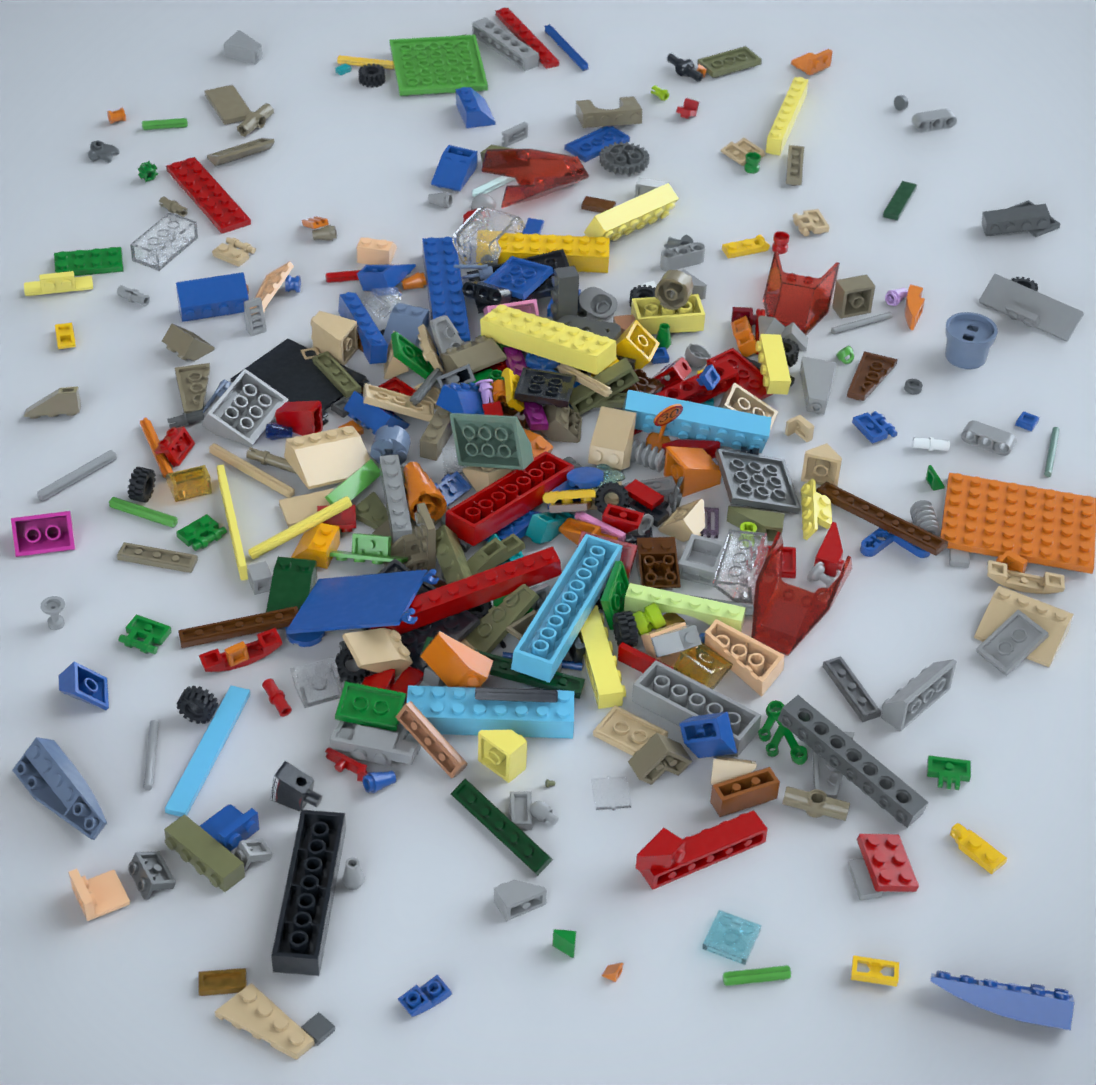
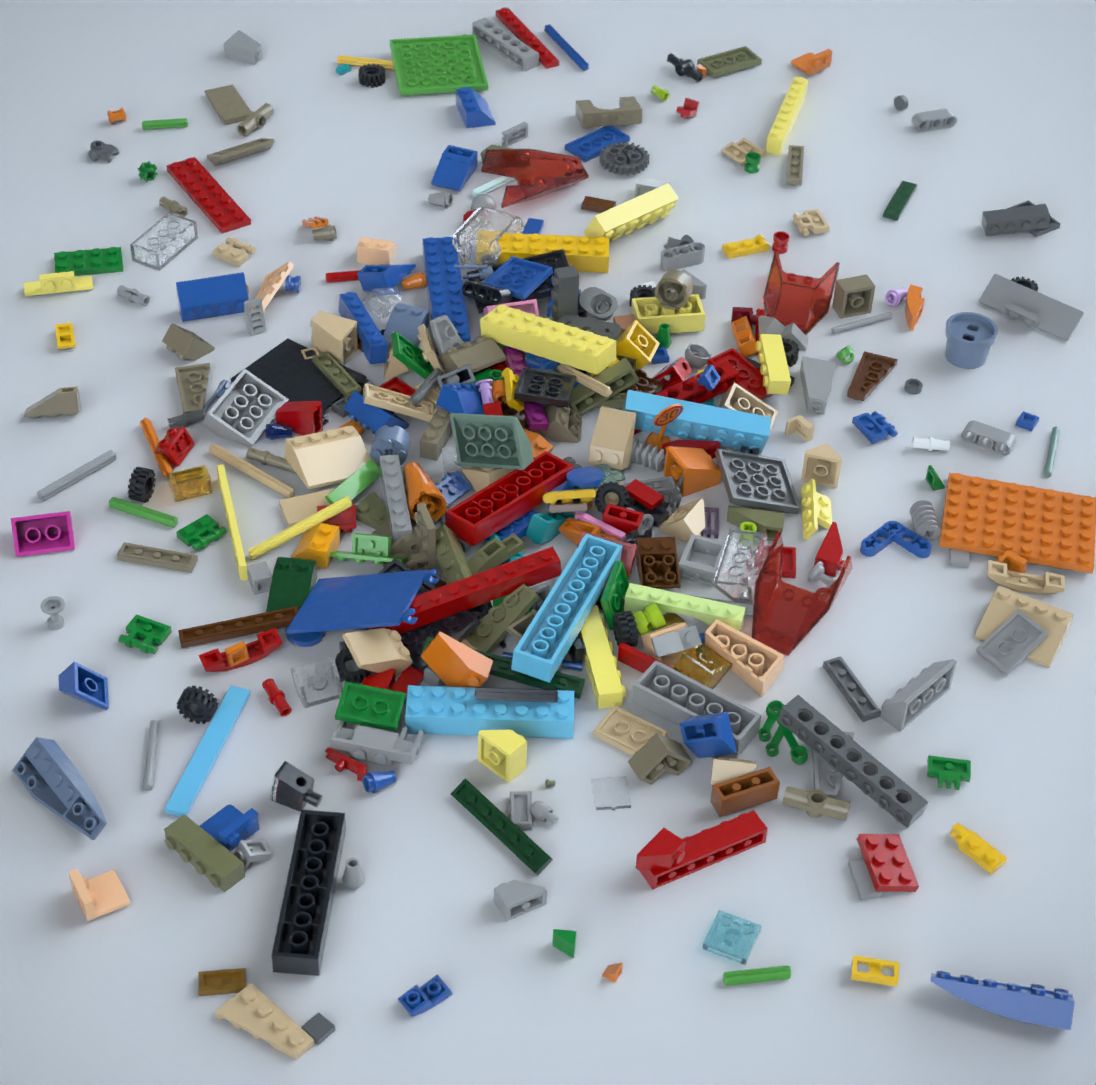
(150, 873): dark grey bracket -> none
(431, 740): nougat brick -> none
(883, 519): reddish brown tile -> none

